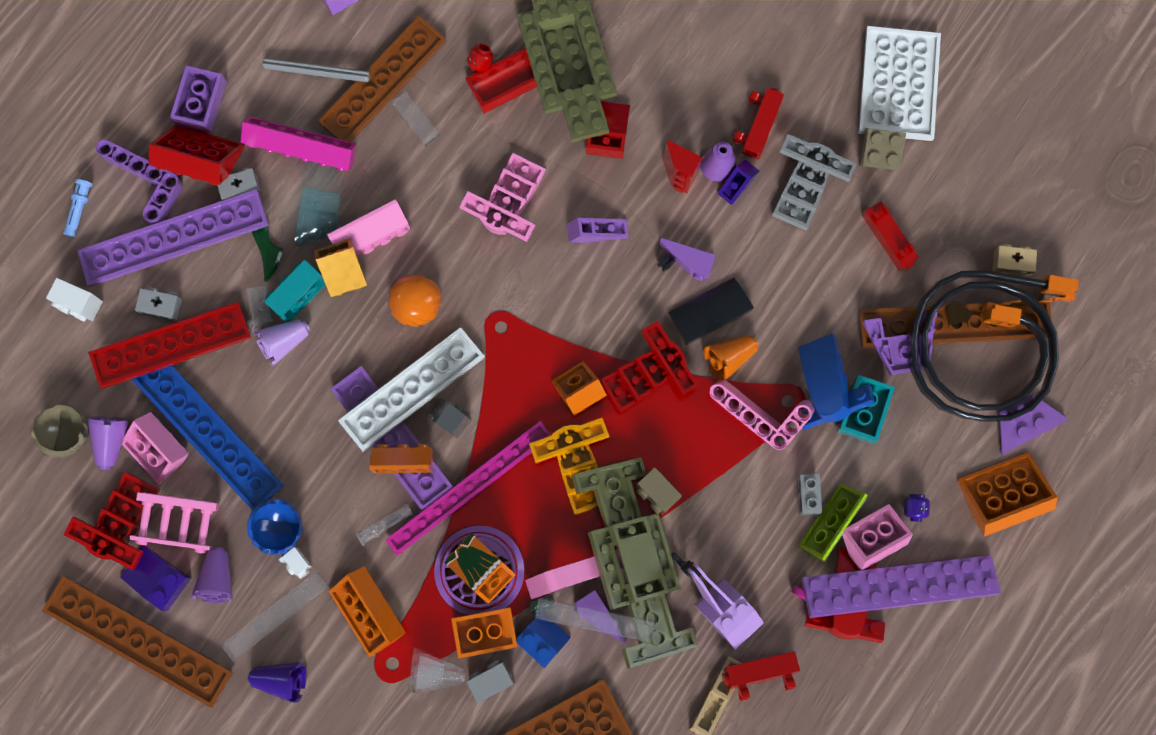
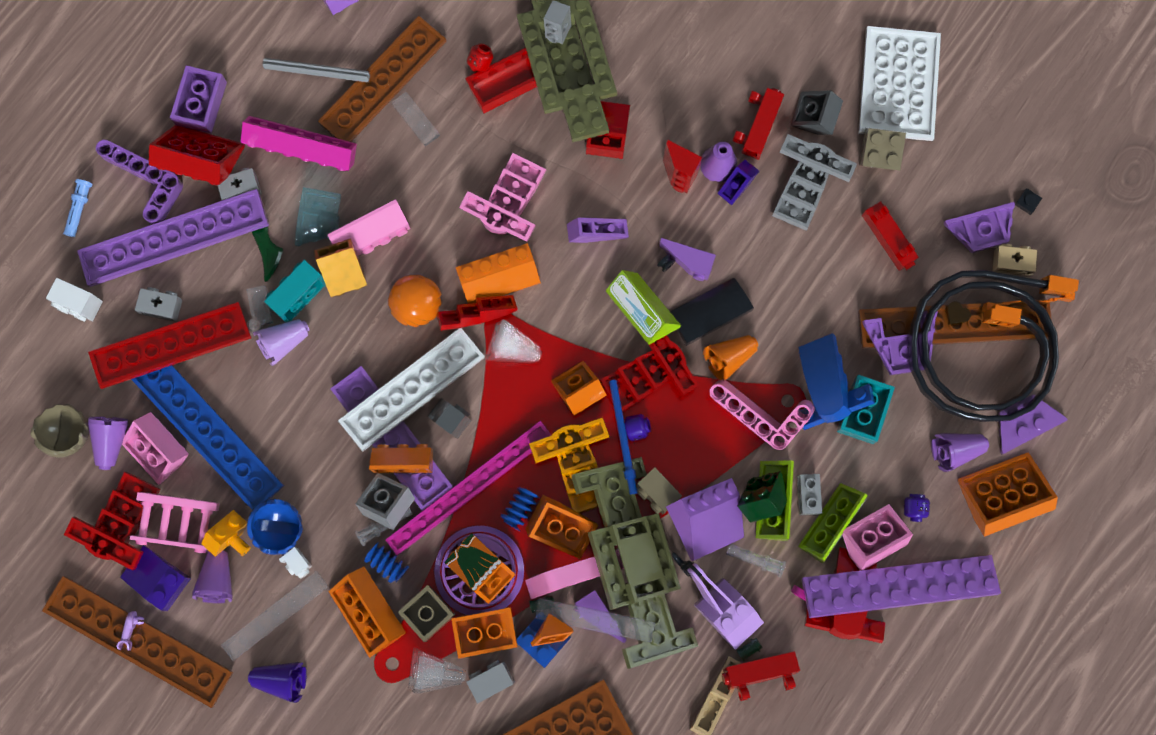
(130, 623): none -> lavender piece
(226, 533): none -> light orange brick
(385, 501): none -> light grey brick
(385, 563): none -> blue piece
(426, 613): none -> dark tan brick
(476, 313): none -> red slope
(498, 274): none -> orange slope
(511, 345): none -> clear slope
(519, 508): none -> blue piece
(551, 631): none -> orange slope
(557, 22): none -> light grey brick
(560, 527): none -> orange slope
(629, 473): none -> blue bar
(637, 427): none -> dark purple head
(641, 306): none -> lime slope
(708, 519): none -> medium lavender slope
(749, 649): none -> pin
(763, 497): none -> dark green slope
(765, 562): none -> clear pin
(779, 526): none -> lime slope
(817, 112): none -> dark grey slope
(957, 449): none -> medium lavender cone
(983, 228): none -> medium lavender wing
(1028, 201): none -> black plate

